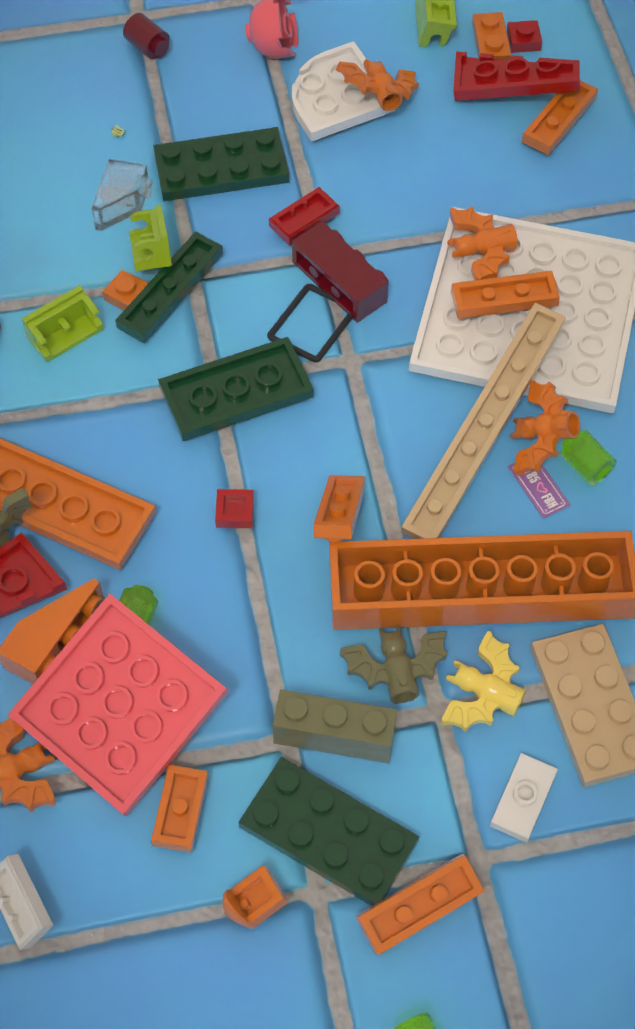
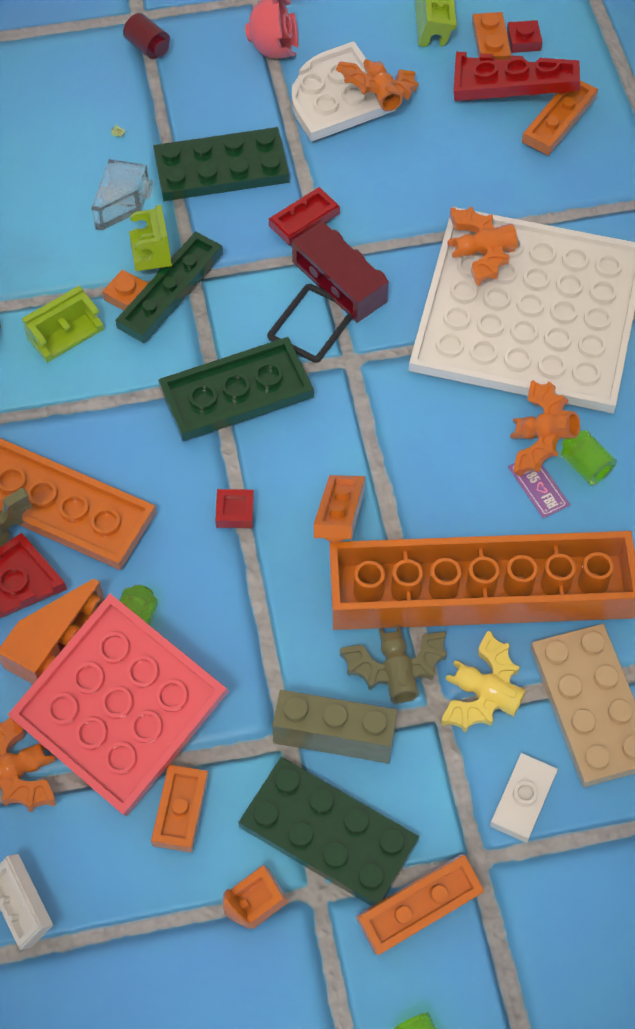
(483, 424): tan plate -> none
(504, 294): orange plate -> none

